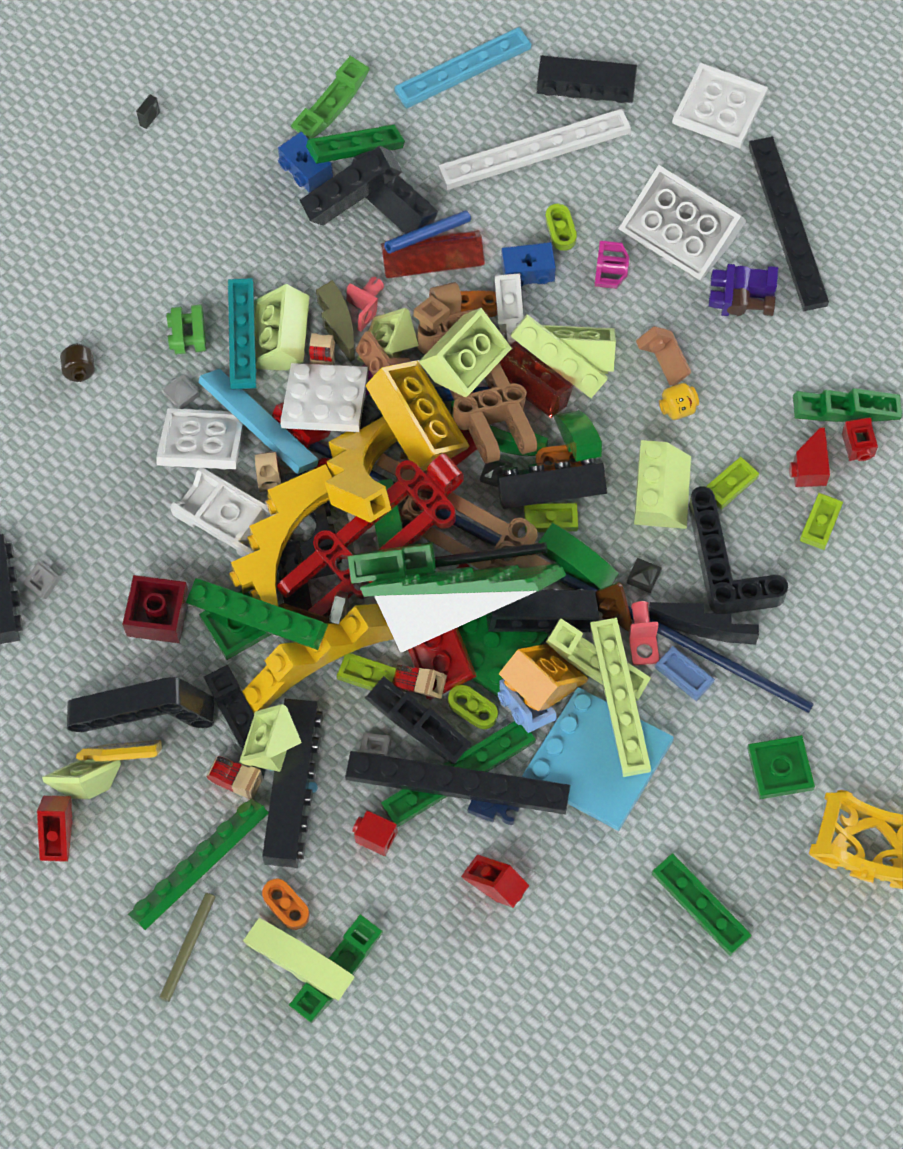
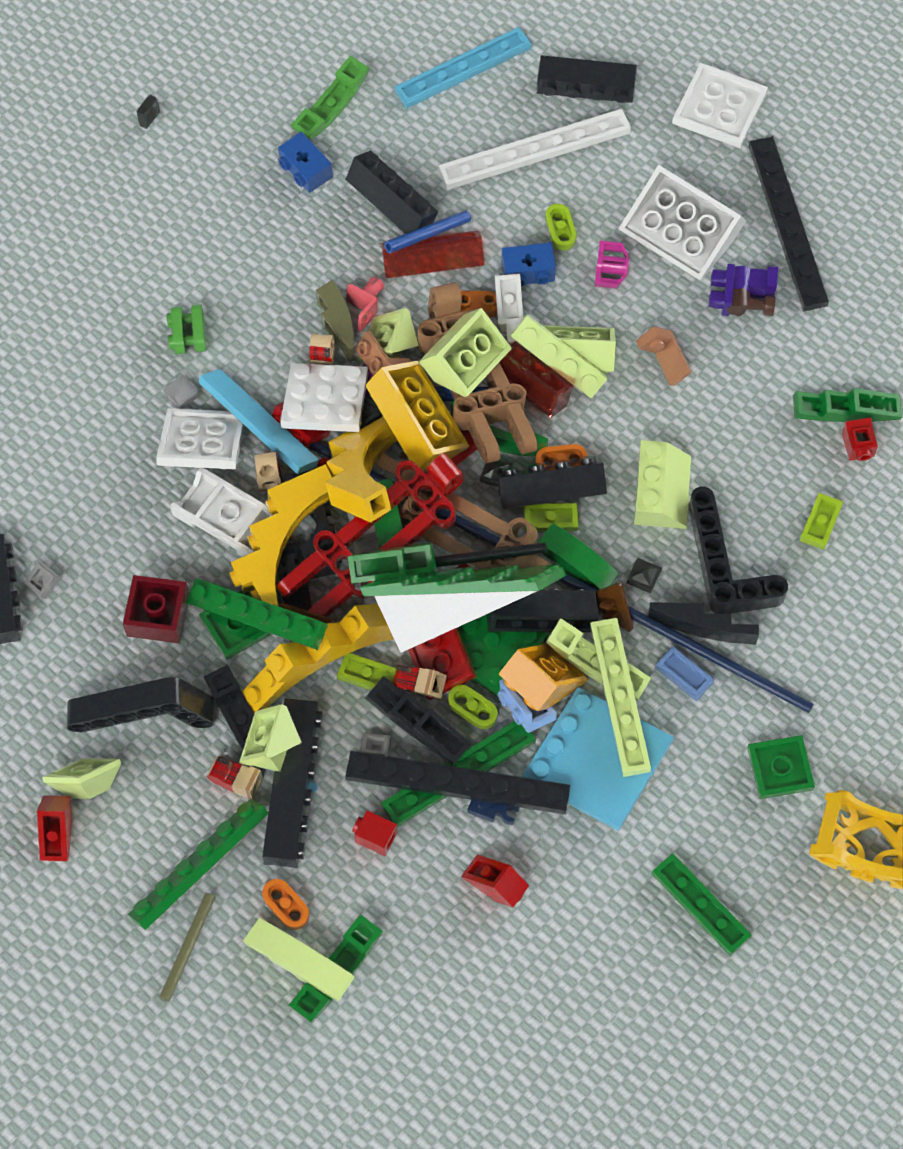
(77, 361): dark brown head -> none
(121, 751): yellow tile -> none
(241, 333): teal plate -> none
(280, 328): yellowish green slope -> none
(340, 607): tile -> none
(350, 185): black brick -> none
(354, 143): green plate -> none
(431, 313): medium nougat tile -> none
(579, 435): green slope -> none
(643, 633): coral bracket -> none
(679, 401): yellow head -> none
(732, 482): lime plate -> none
(811, 462): red slope -> none

